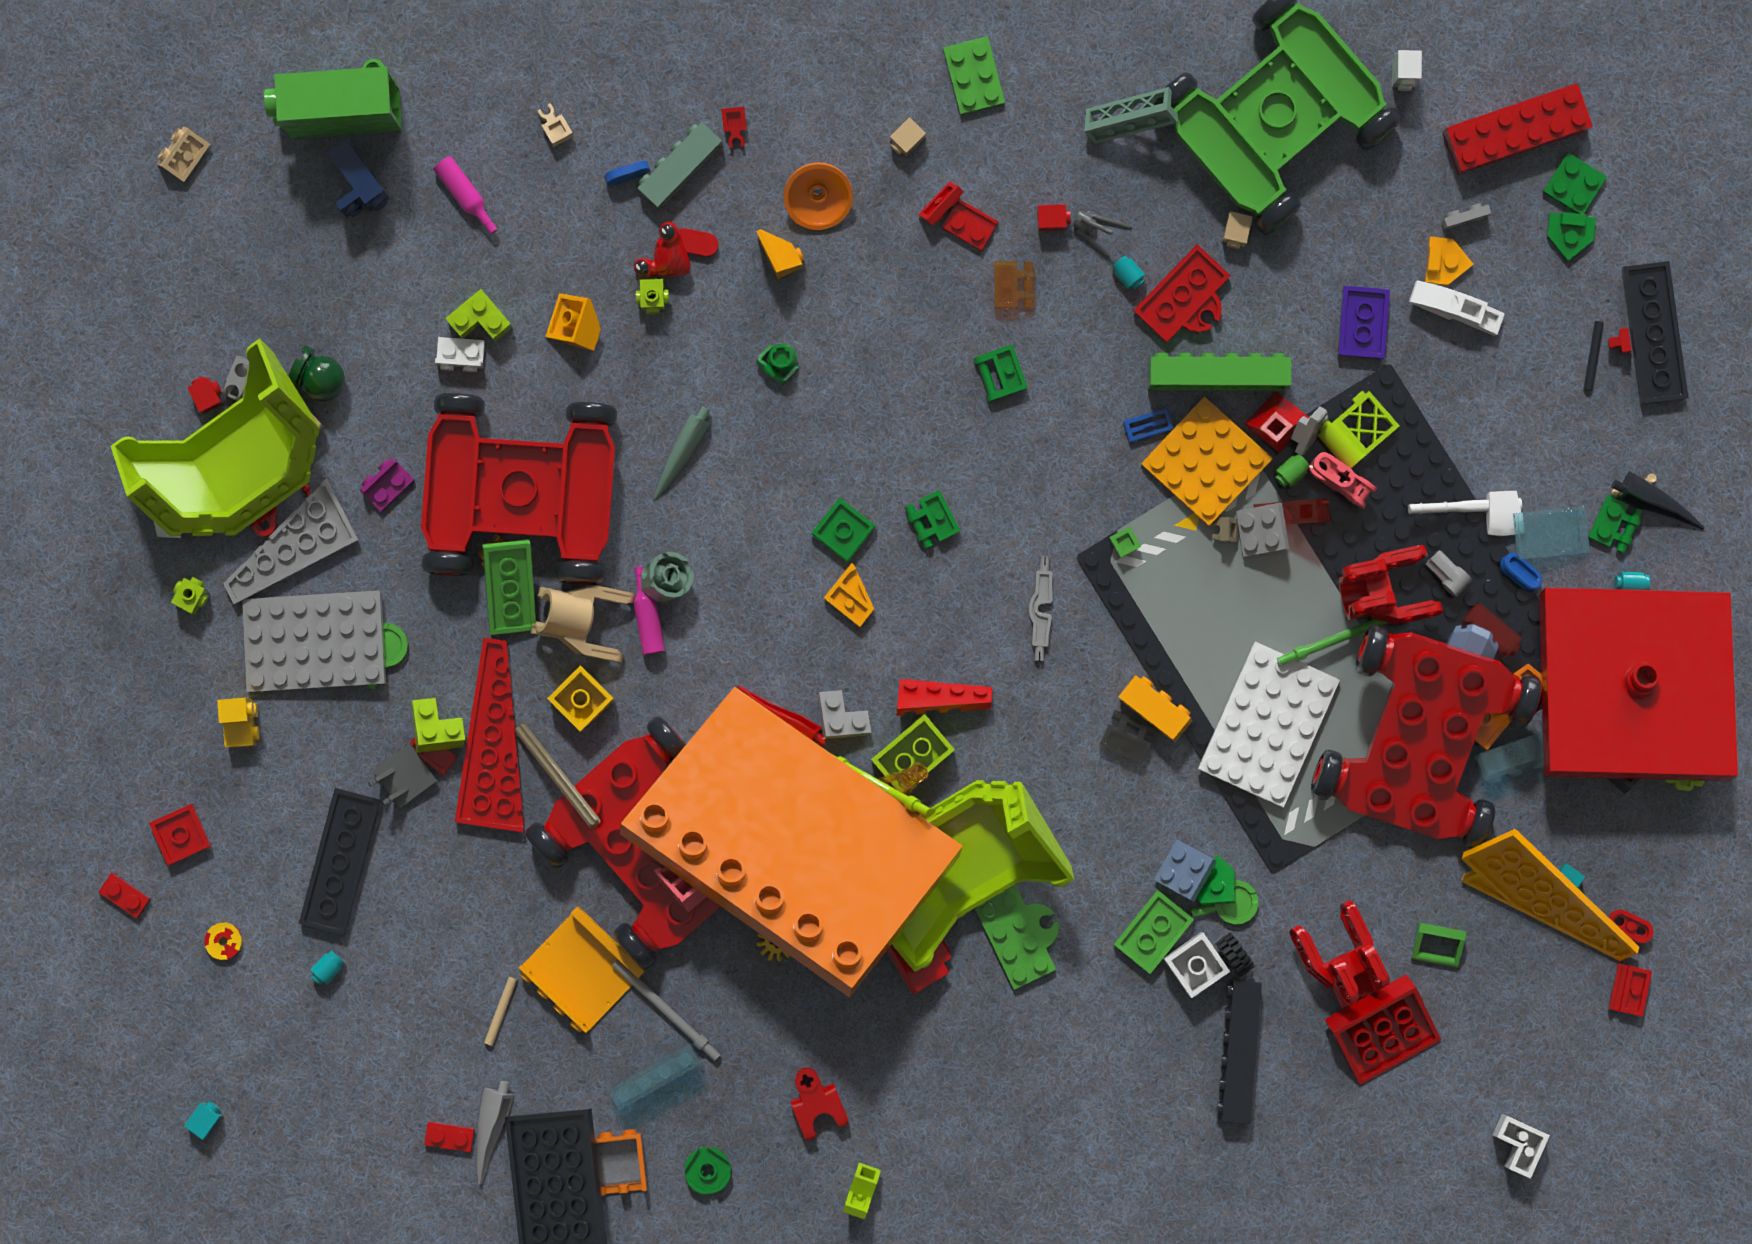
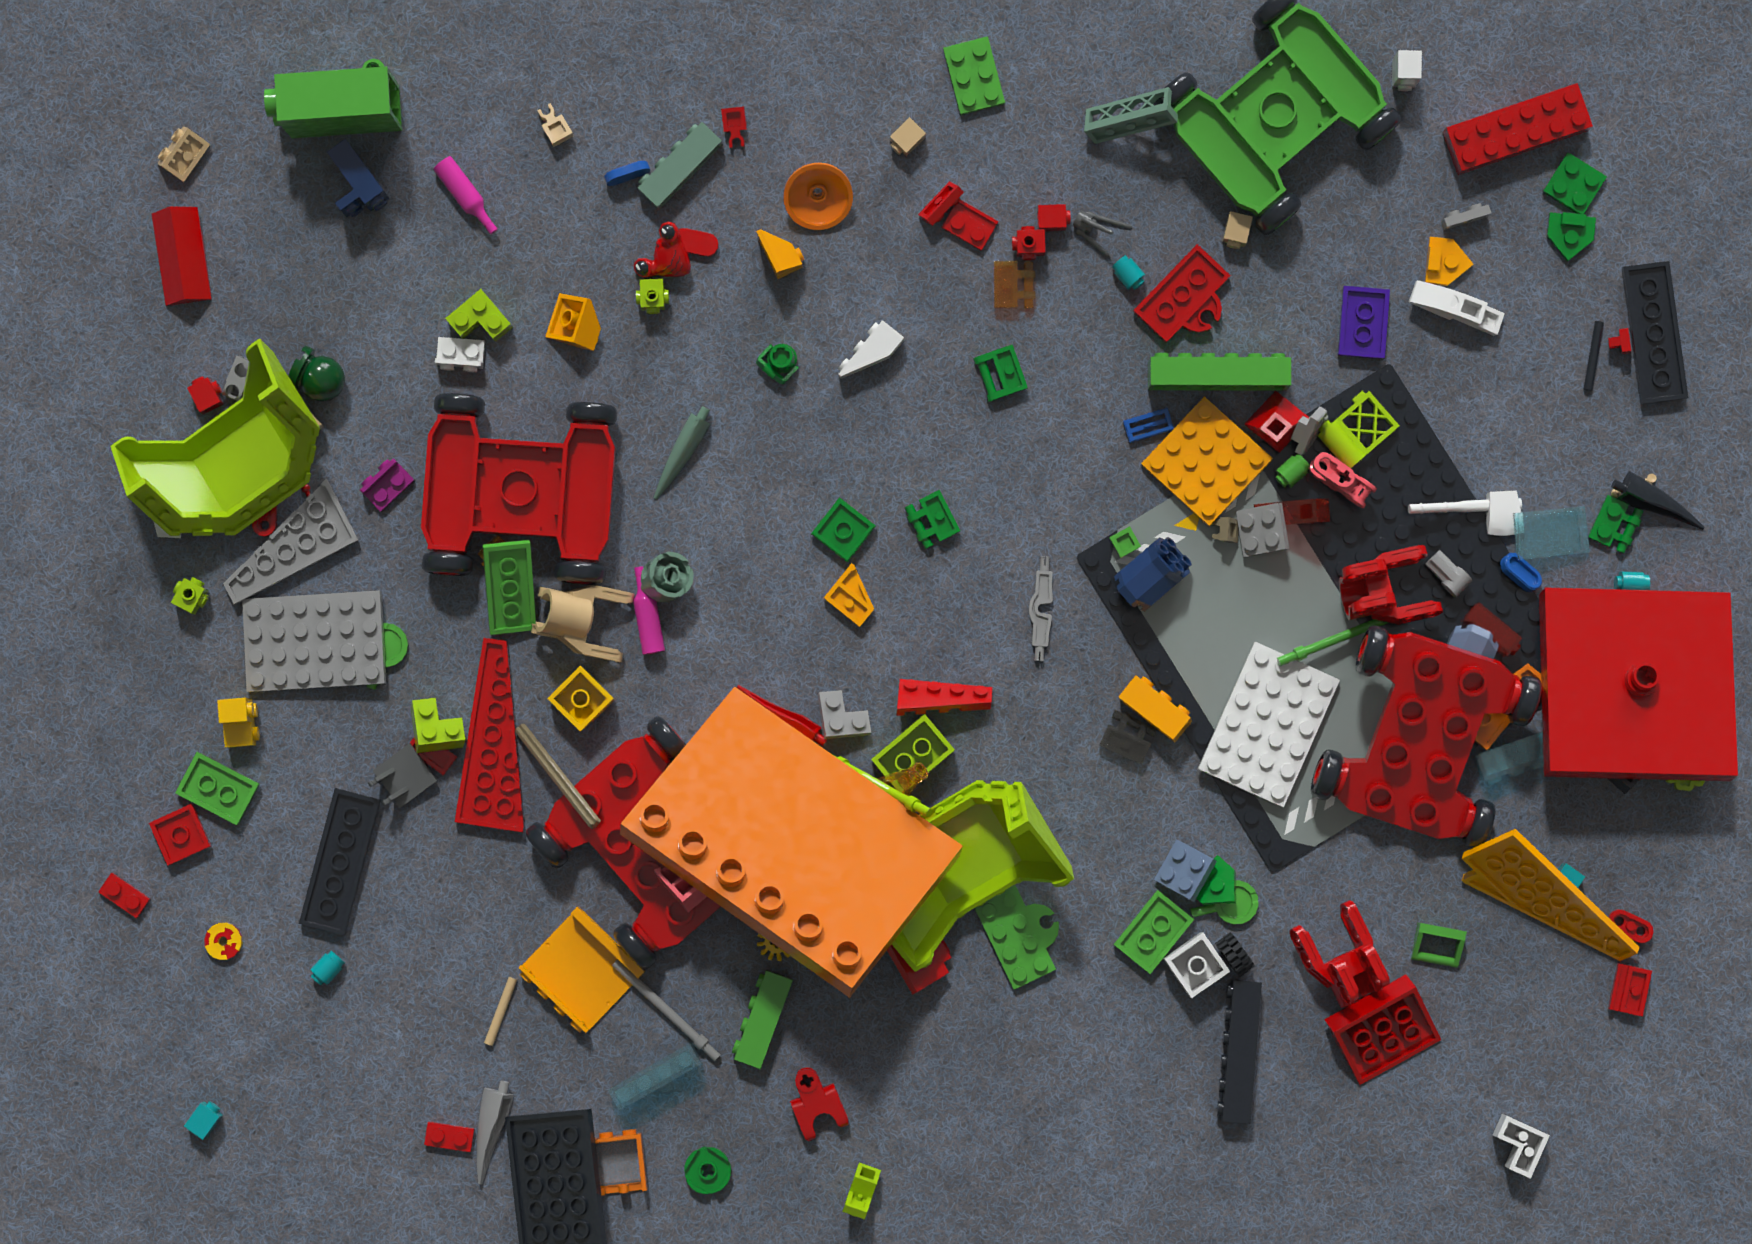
(181, 255): none -> red slope
(217, 788): none -> bright green plate
(763, 1018): none -> bright green brick
(877, 348): none -> white slope
(1036, 237): none -> red brick
(1152, 573): none -> dark blue brick

